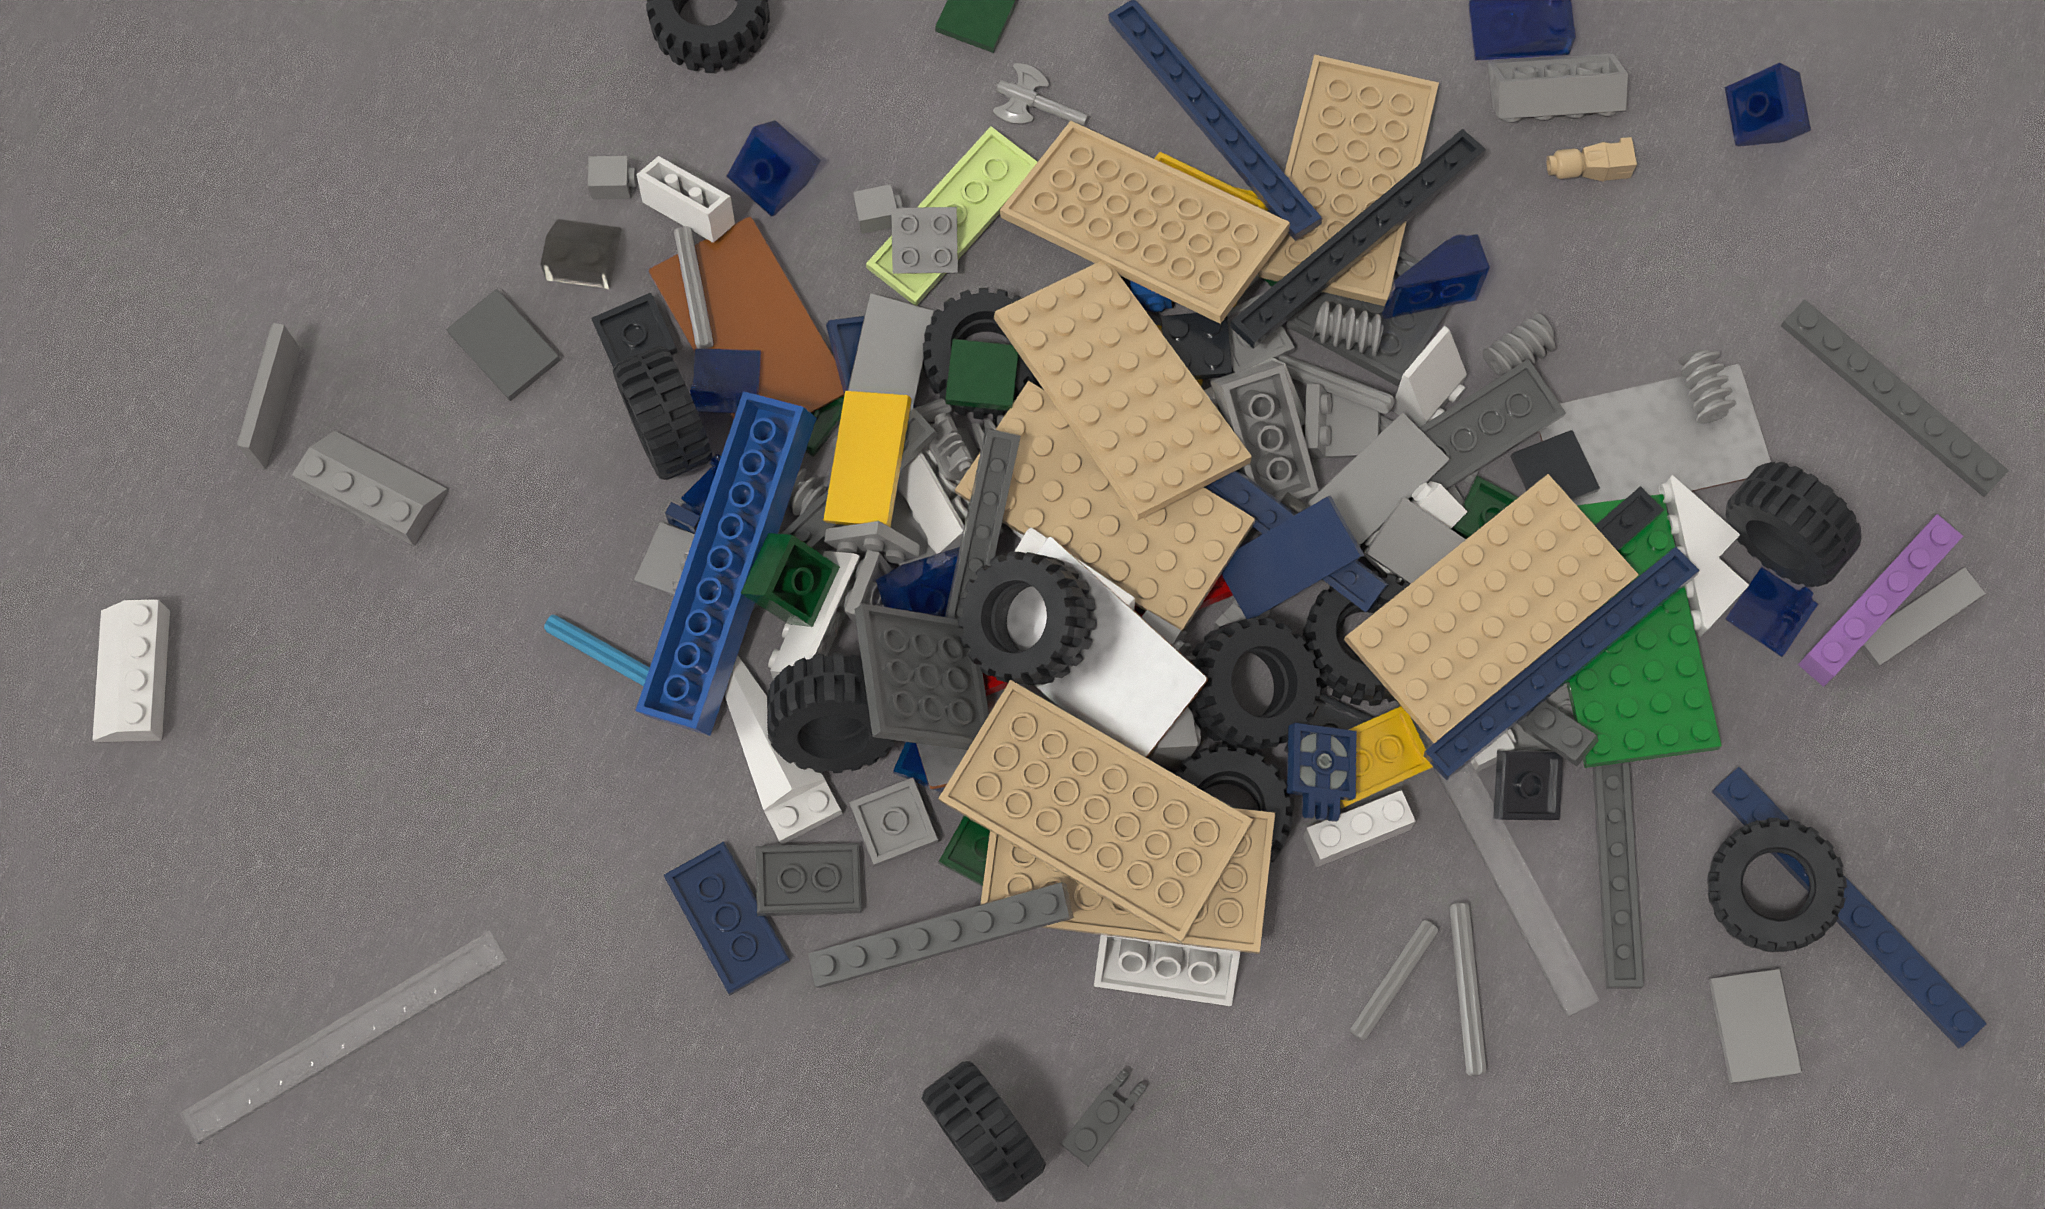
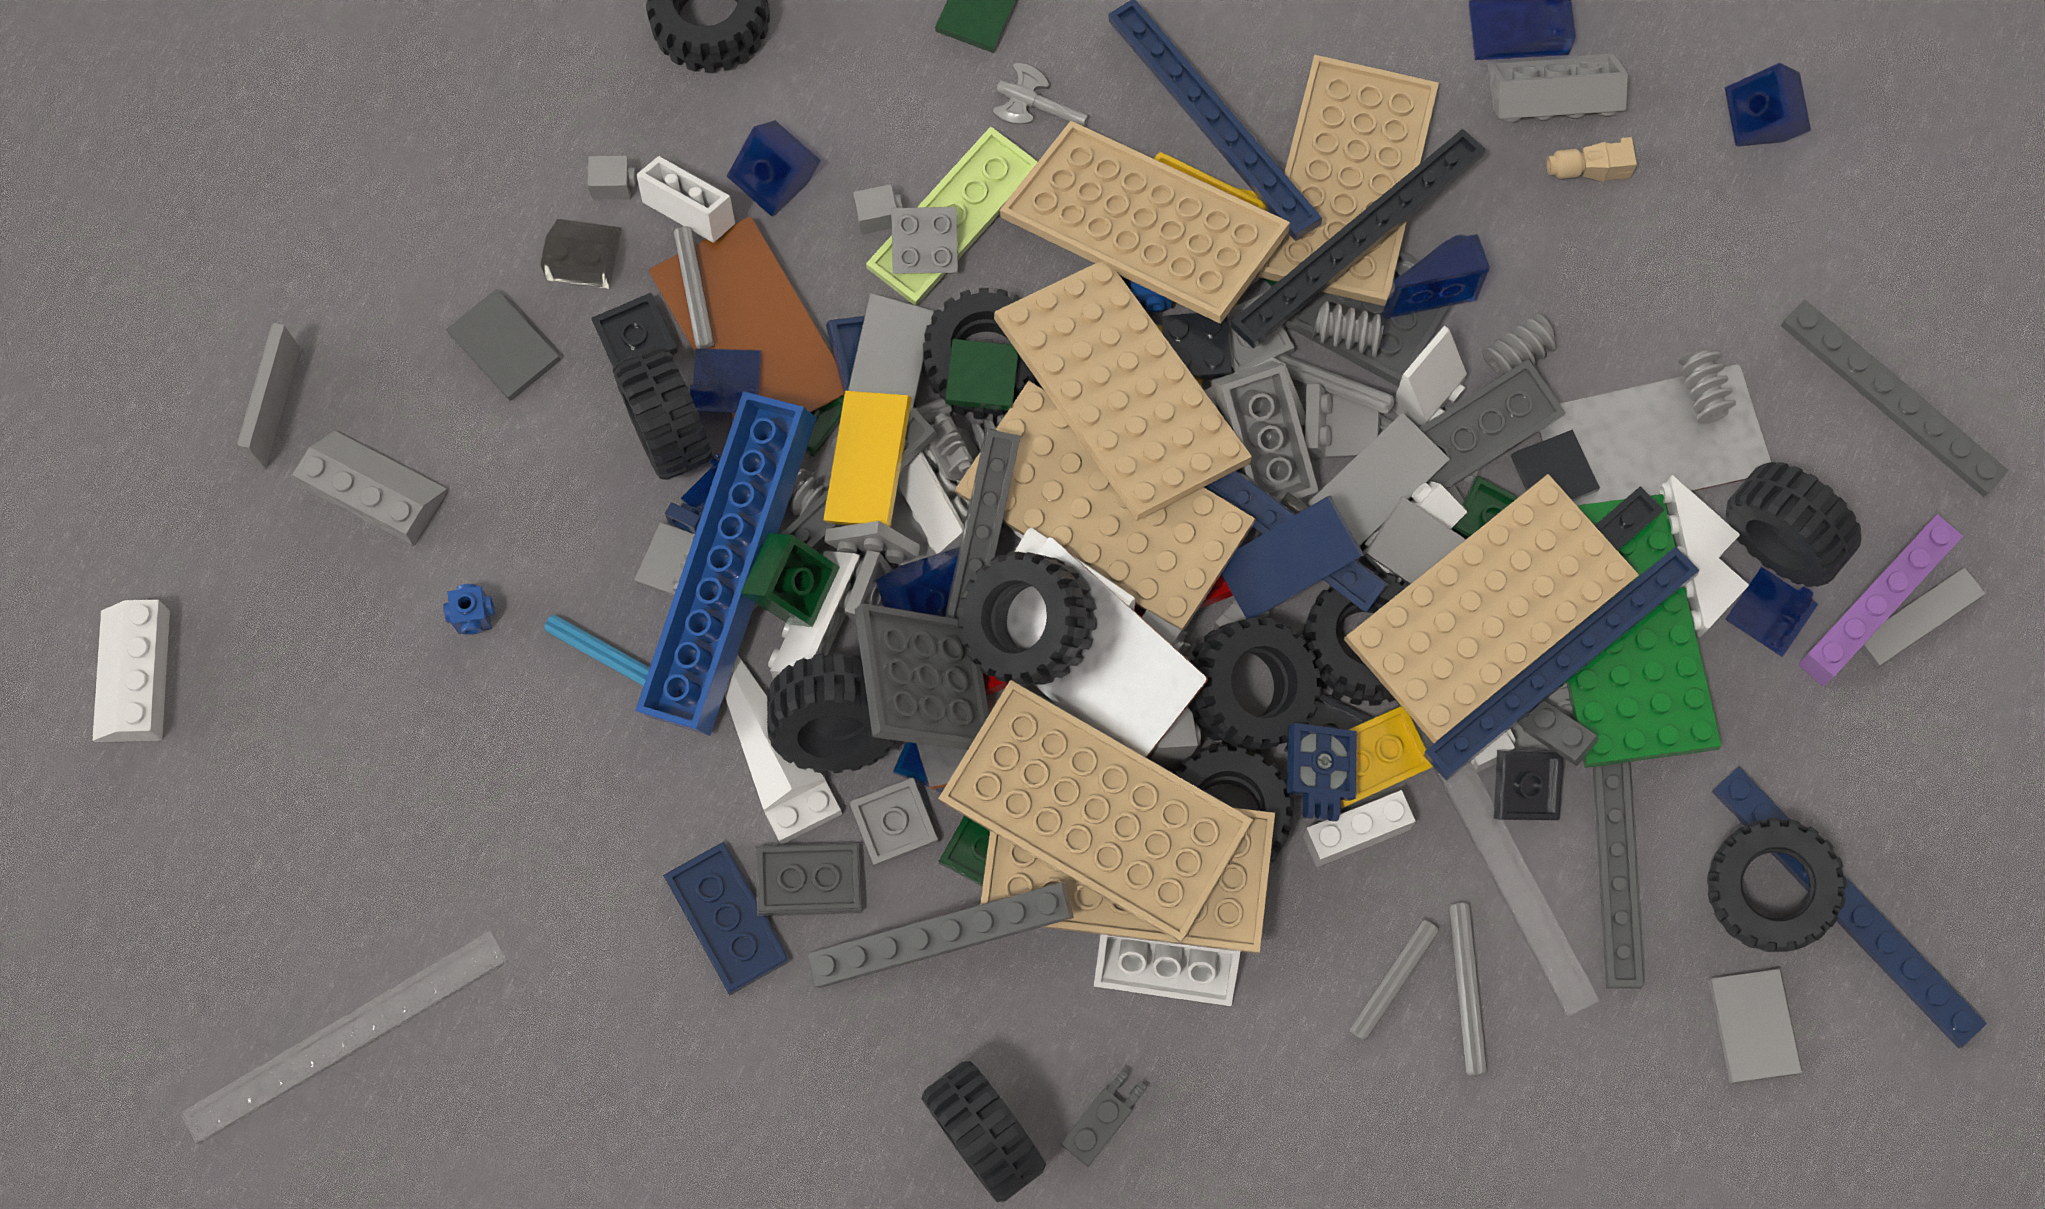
(474, 618): none -> blue brick

